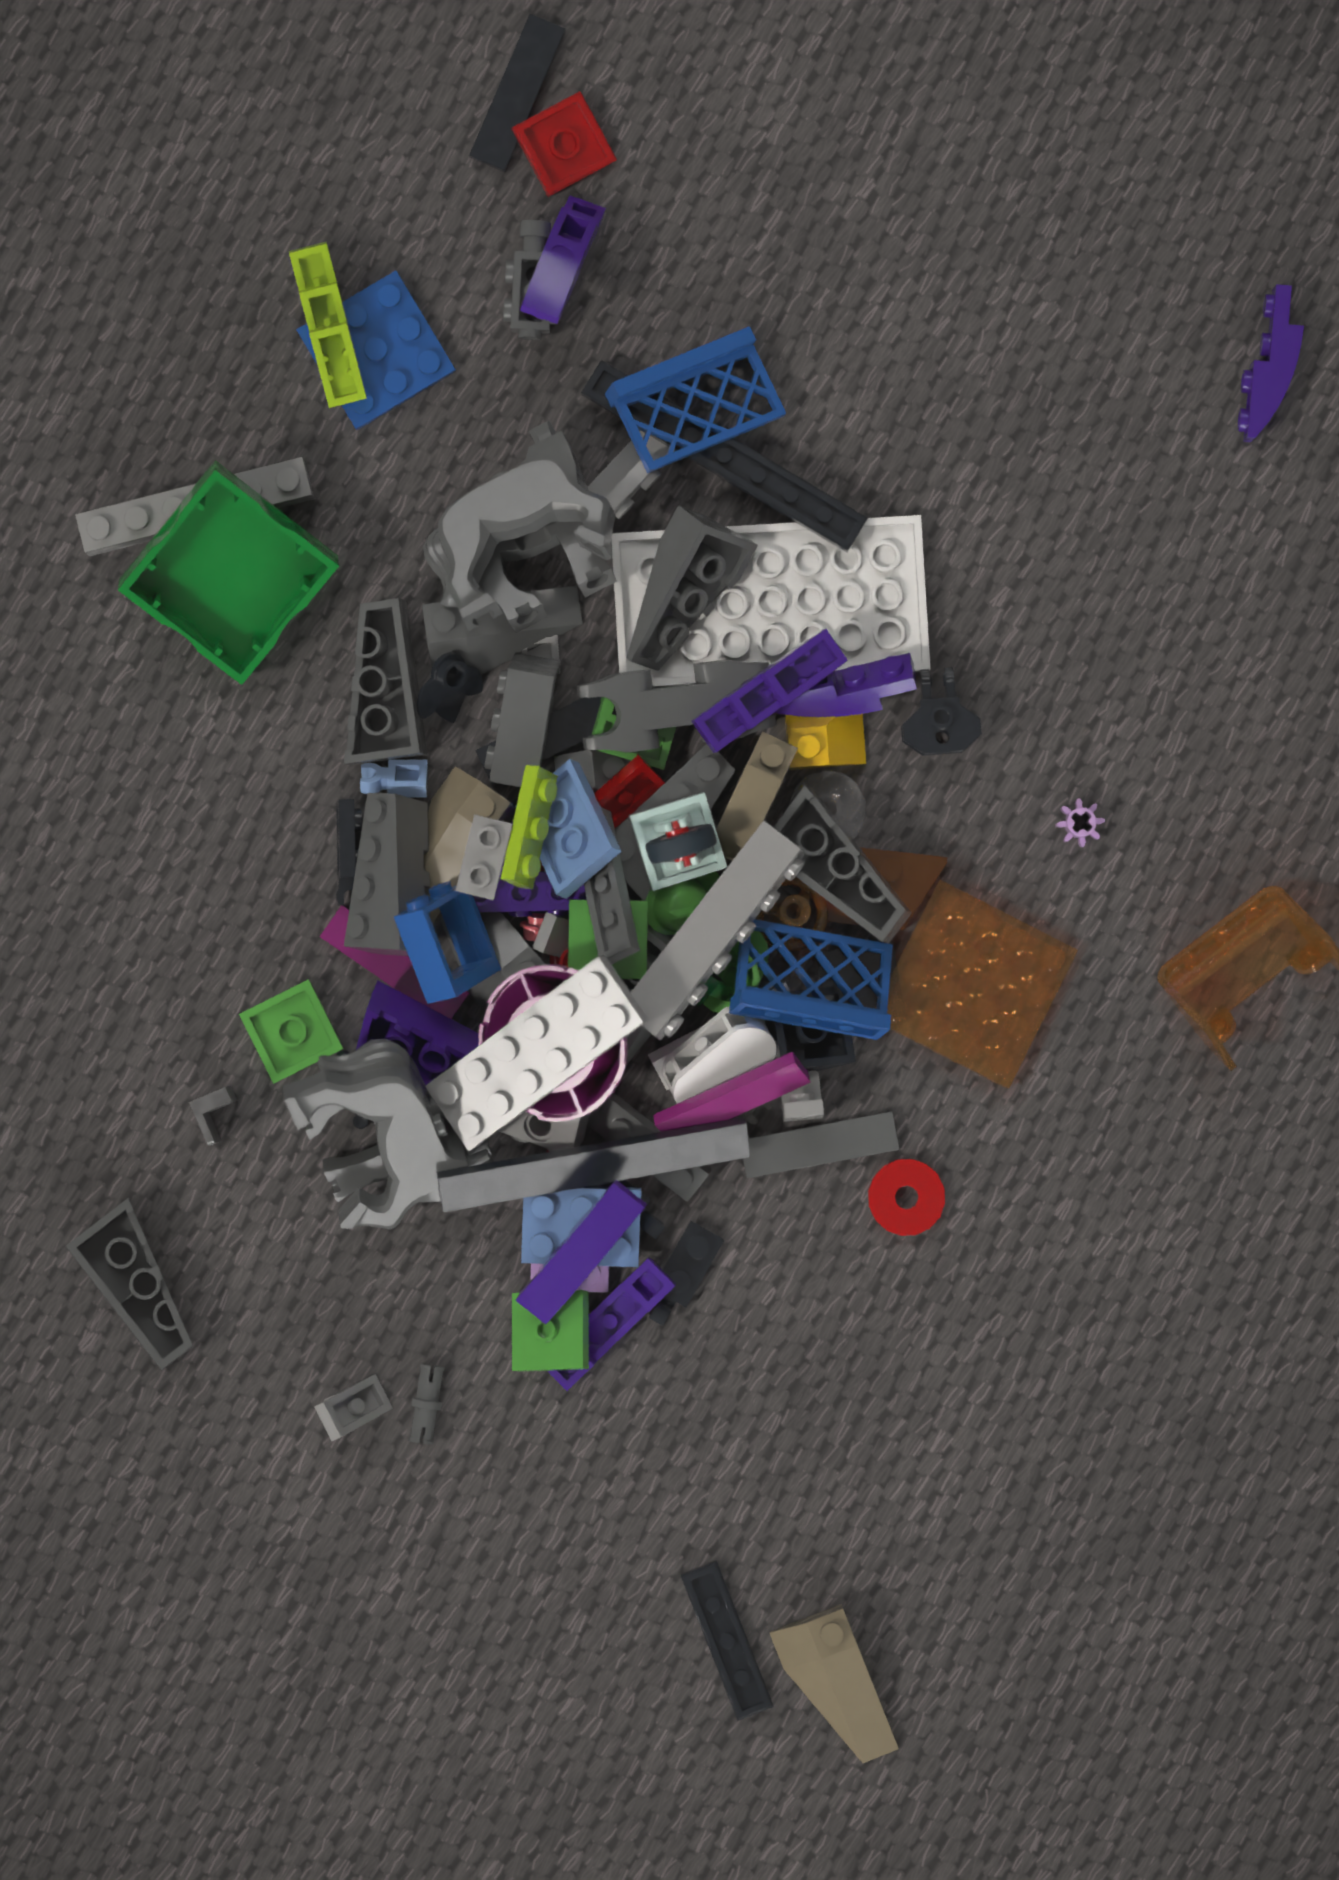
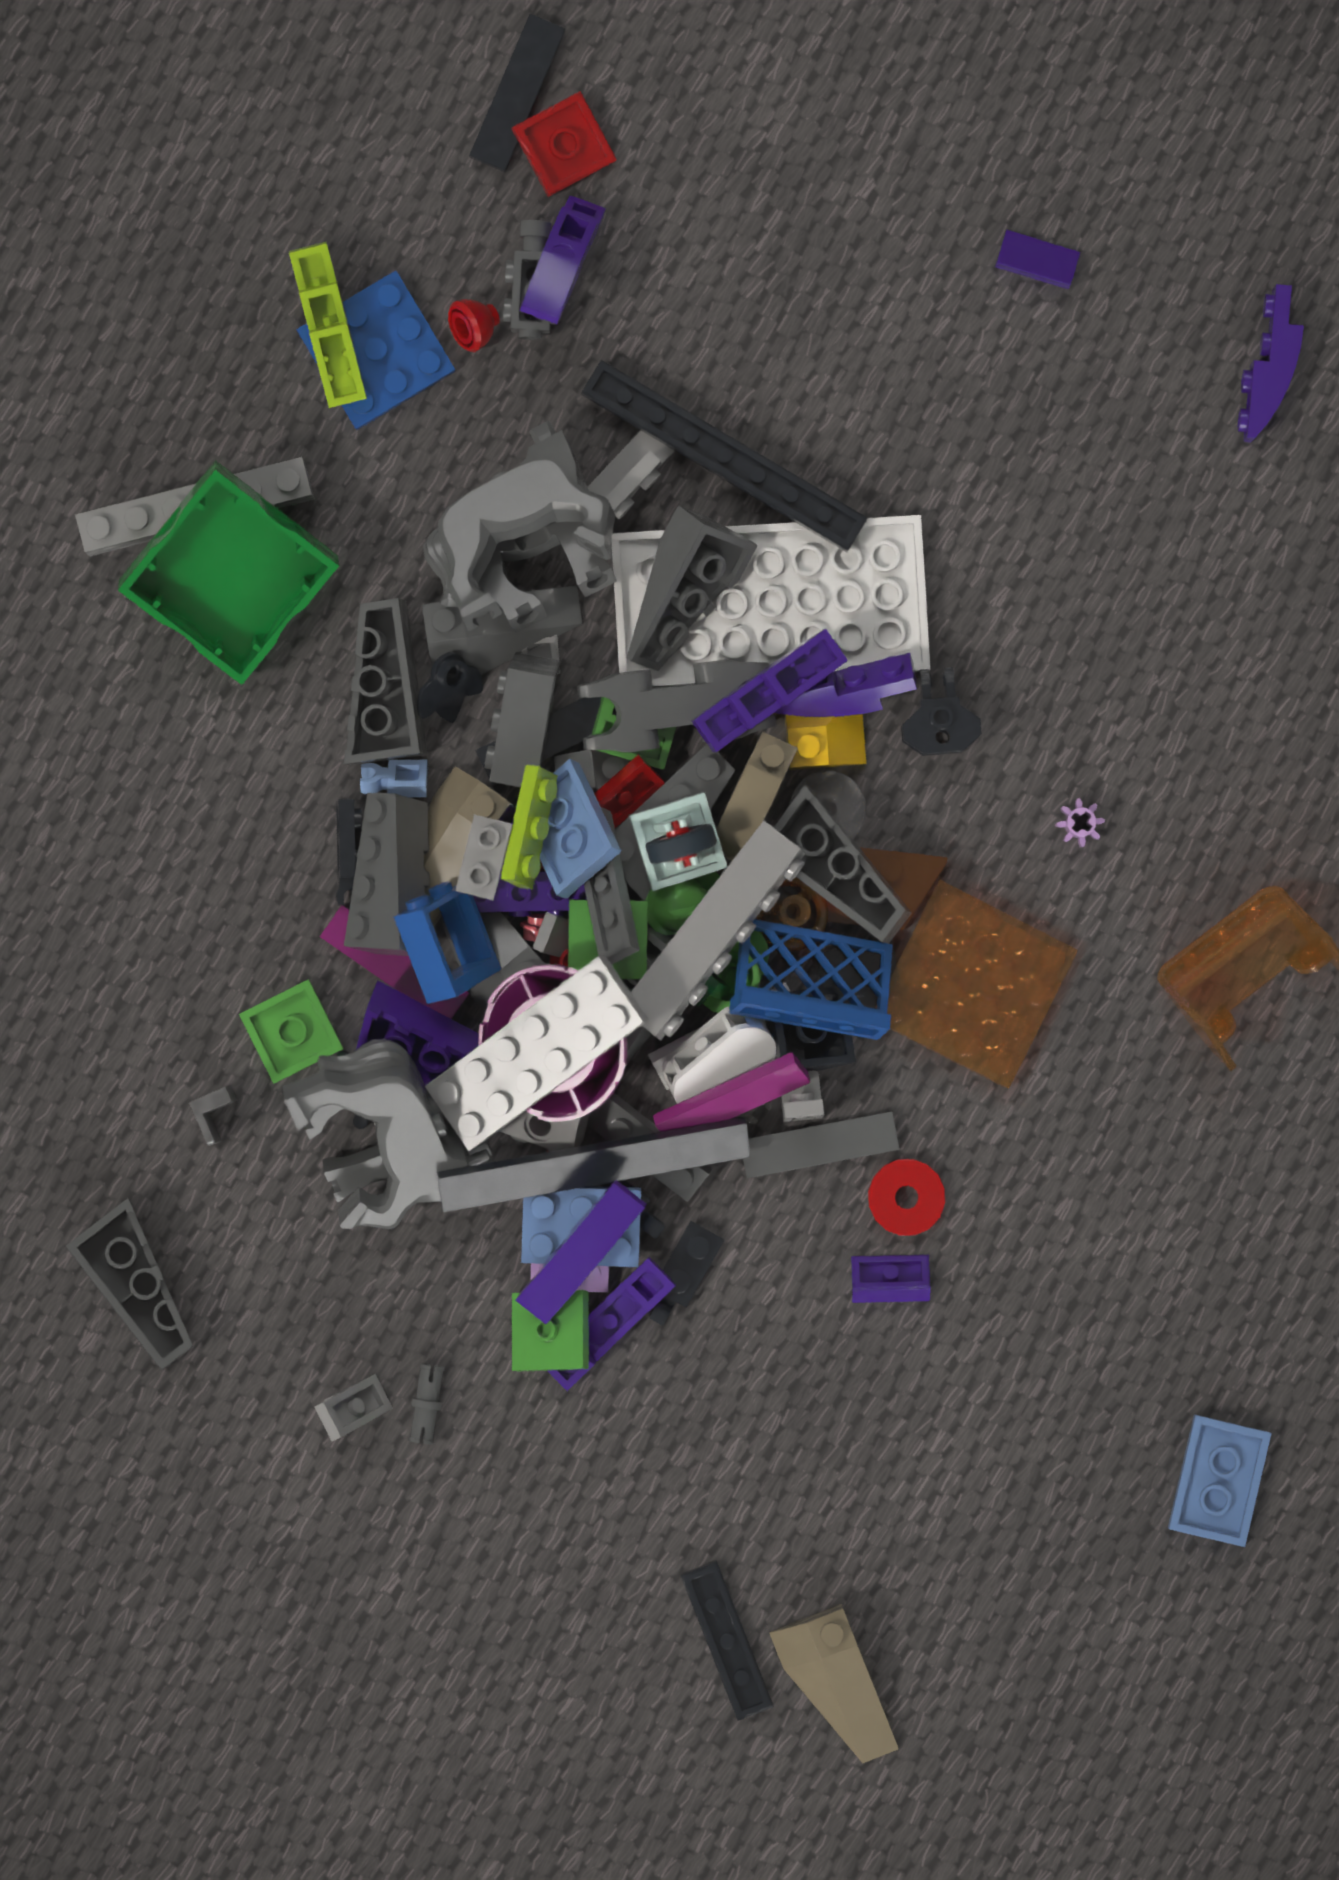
(472, 323): none -> red brick
(689, 367): blue fence -> none
(890, 1278): none -> dark purple slope
(1037, 259): none -> dark purple slope
(1219, 1480): none -> medium blue plate

